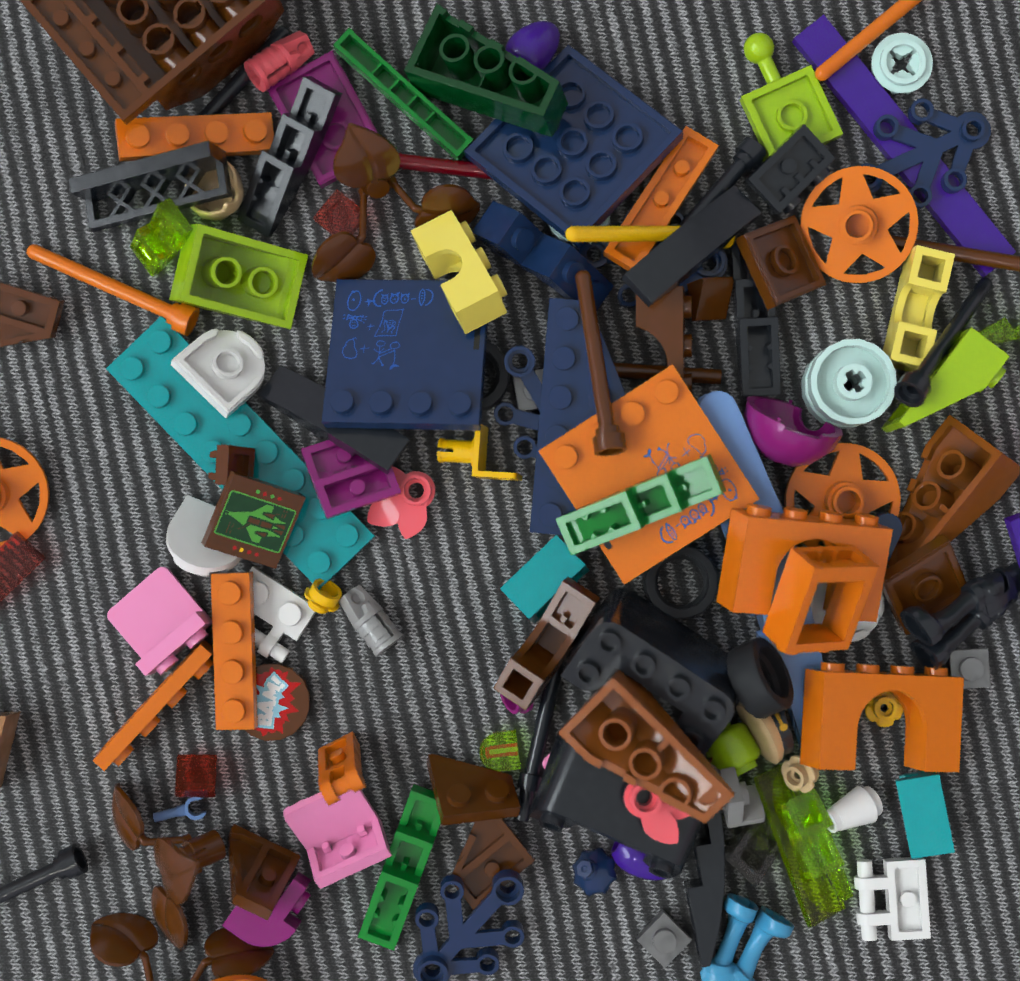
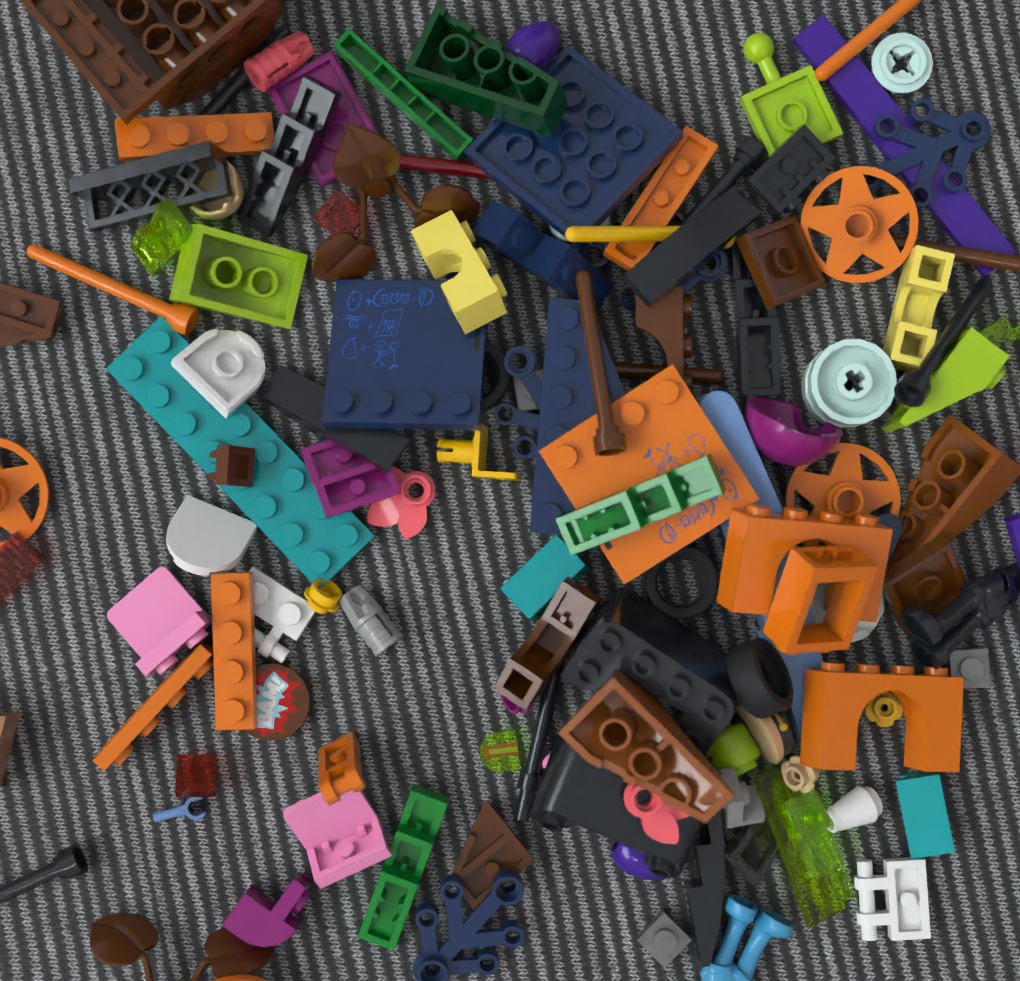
(175, 864): reddish brown plant -> none
(253, 519): tile -> none
(258, 871): reddish brown wing -> none
(470, 791): reddish brown wing -> none
(594, 871): dark blue piece -> none
(710, 298): reddish brown slope -> none

